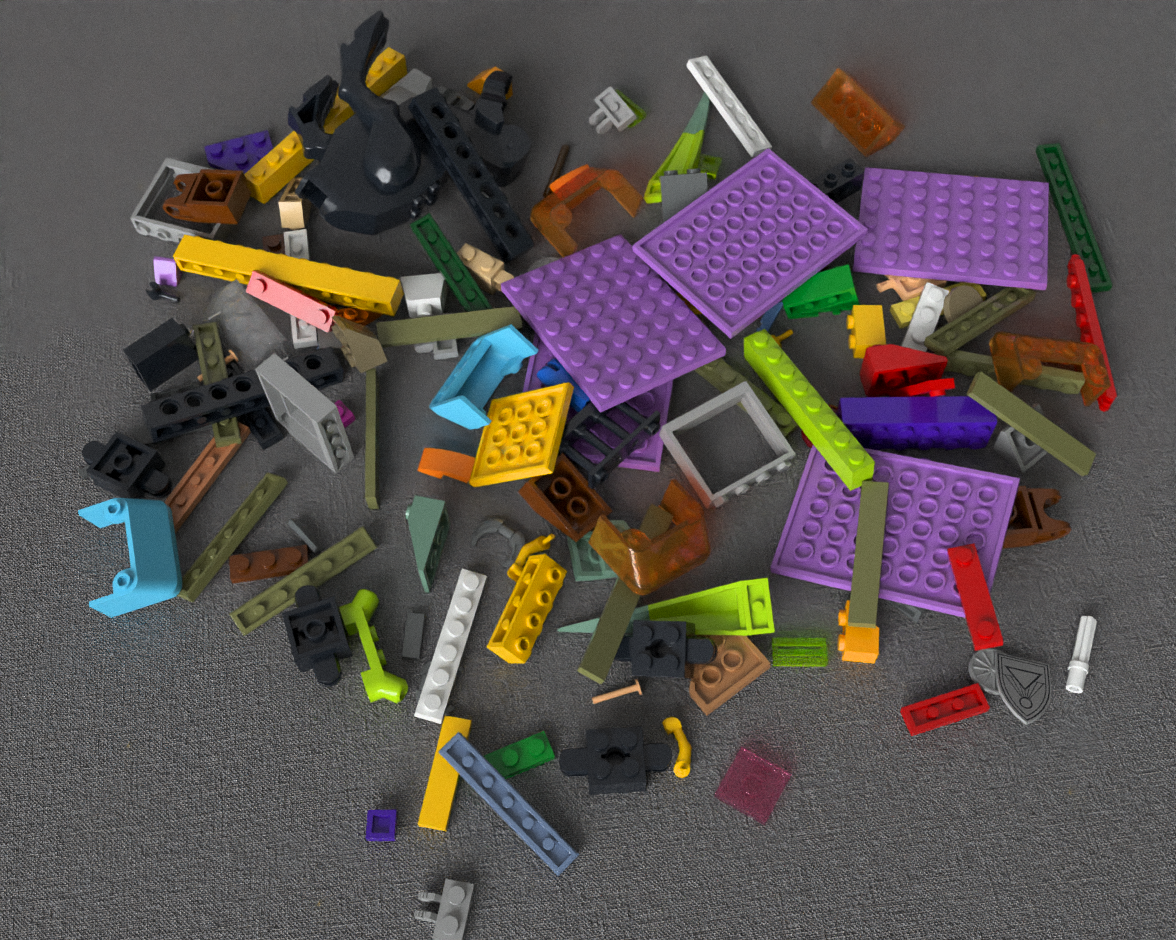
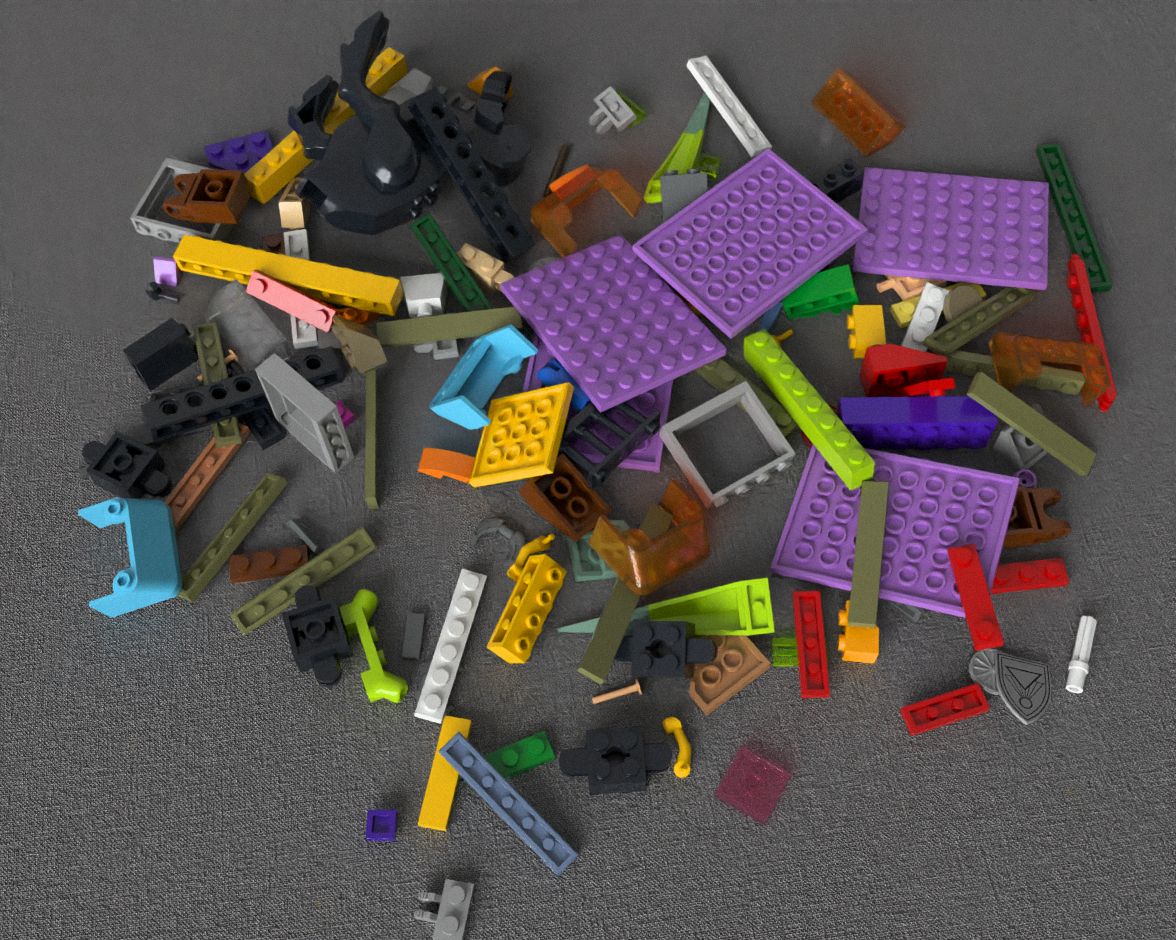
(429, 530): sand green slope -> none
(810, 644): none -> red plate
(1026, 476): none -> medium lavender plate
(1030, 575): none -> red plate

